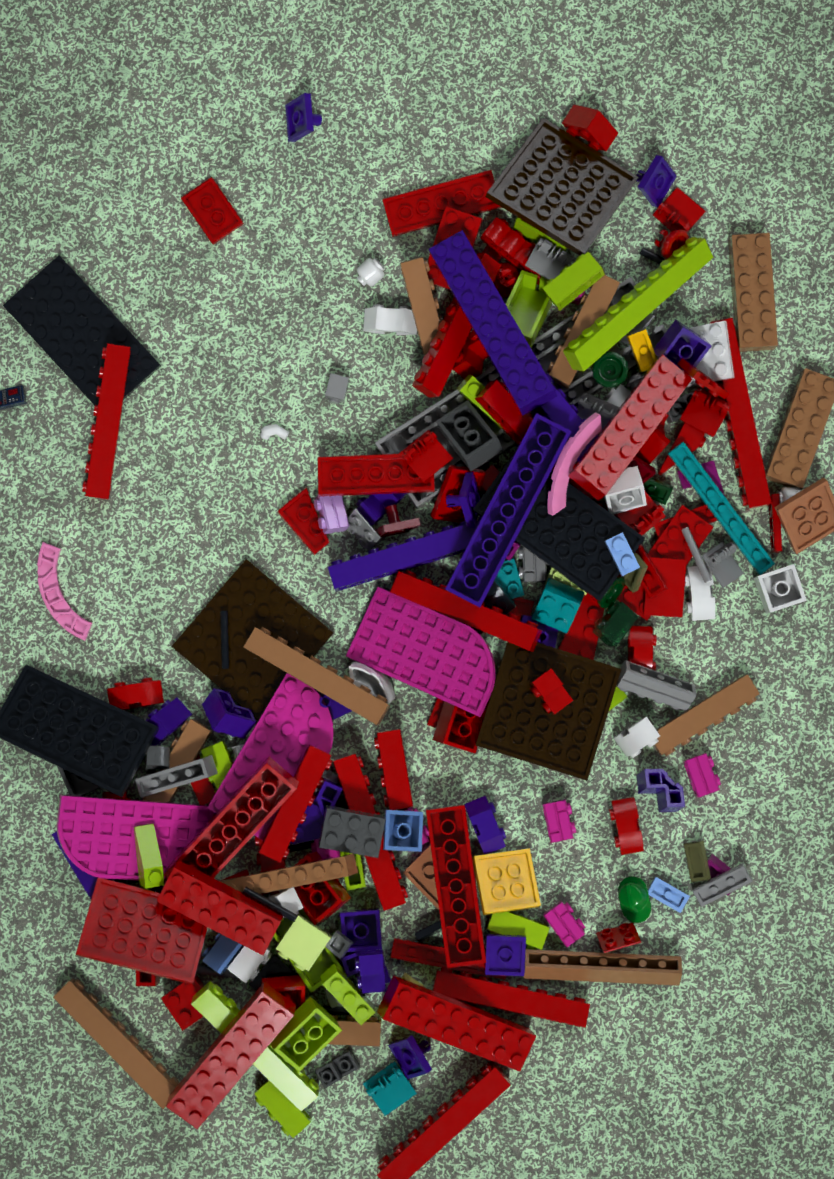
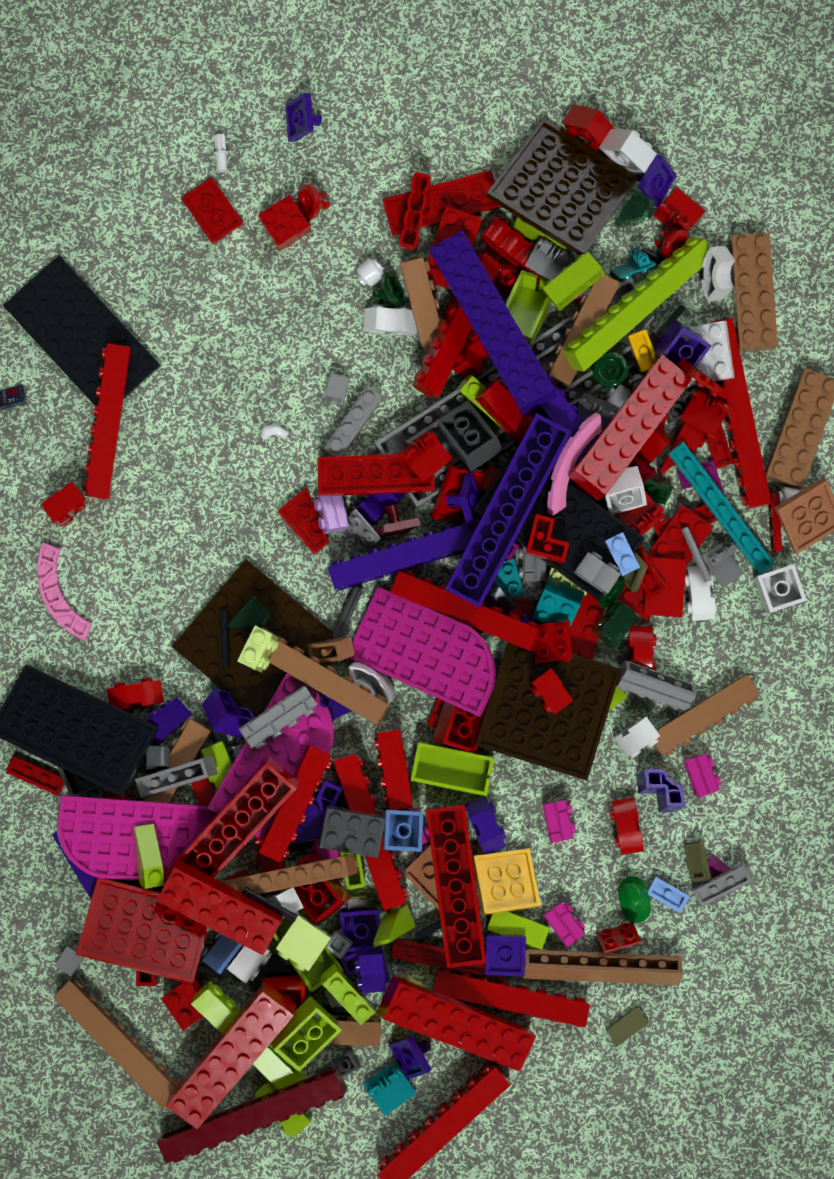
(35, 775): none -> red tile
(64, 504): none -> red brick
(69, 960): none -> light grey brick
(221, 153): none -> white axle
(251, 615): none -> clear green slope
(252, 1115): none -> dark red brick
(258, 649): none -> yellowish green brick
(277, 717): none -> light grey brick
(284, 223): none -> red brick
(311, 201): none -> red hair
(332, 649): none -> medium nougat slope
(347, 612): none -> dark grey axle
(353, 423): none -> light grey brick
(356, 902): none -> white axle
(390, 290): none -> dark green hair
(394, 924): none -> lime slope
(415, 210): none -> red brick
(452, 769): none -> lime piece
(540, 543): none -> red brick
(554, 643): none -> red hinge
(597, 572): none -> light grey brick
(627, 1026): none -> olive tile
(628, 150): none -> white brick
(636, 211): none -> clear green slope
(639, 263): none -> teal hinge
(675, 315): none -> black bar
(716, 274): none -> white brick
(719, 449): none -> red tile

